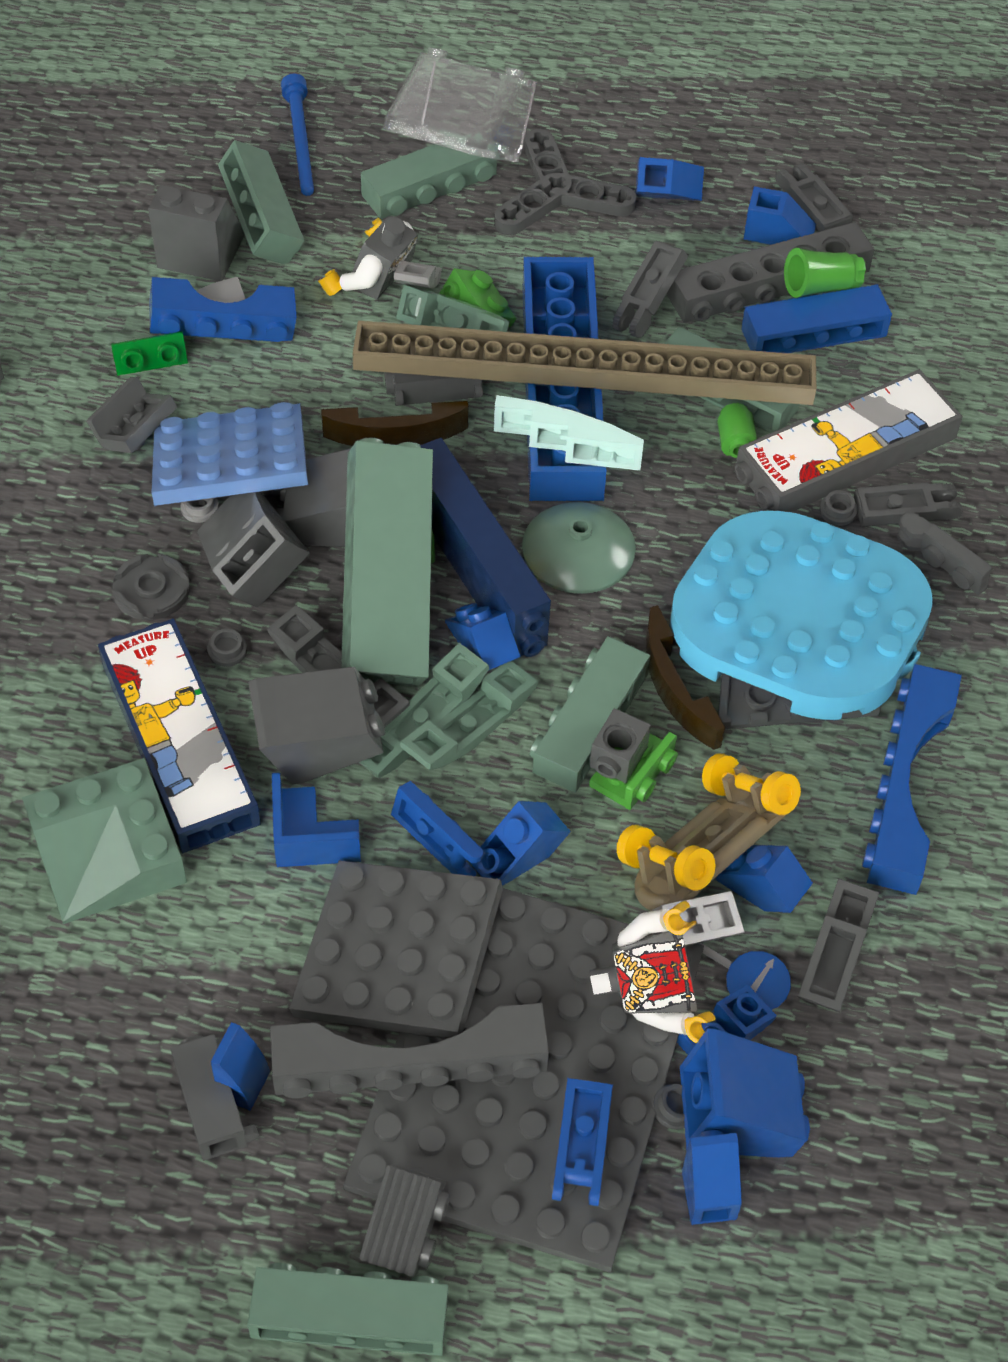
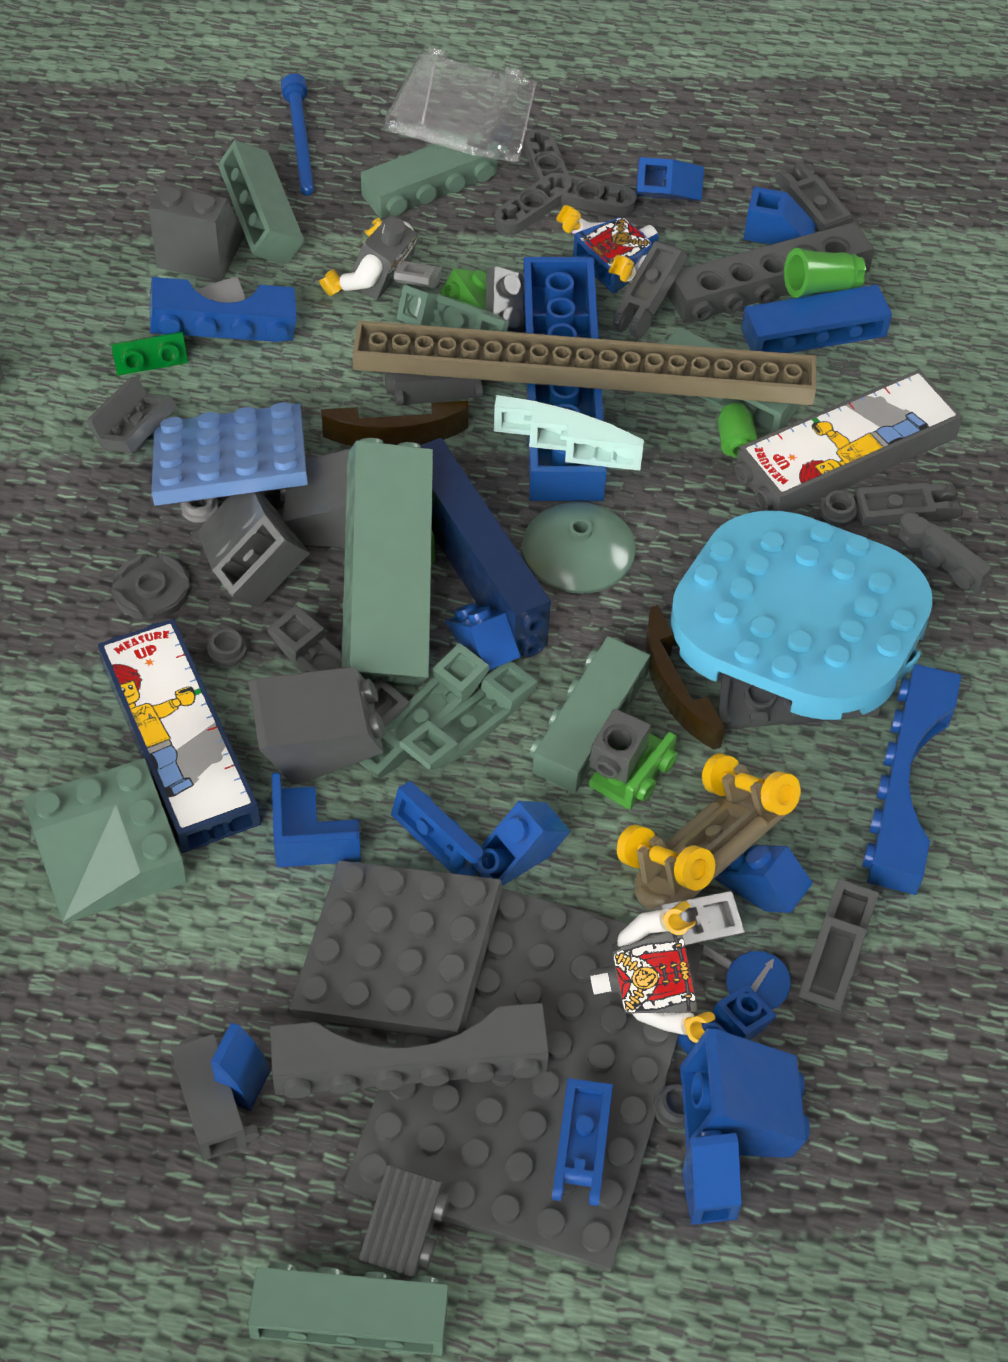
(505, 296): none -> dark grey hinge
(614, 245): none -> torso

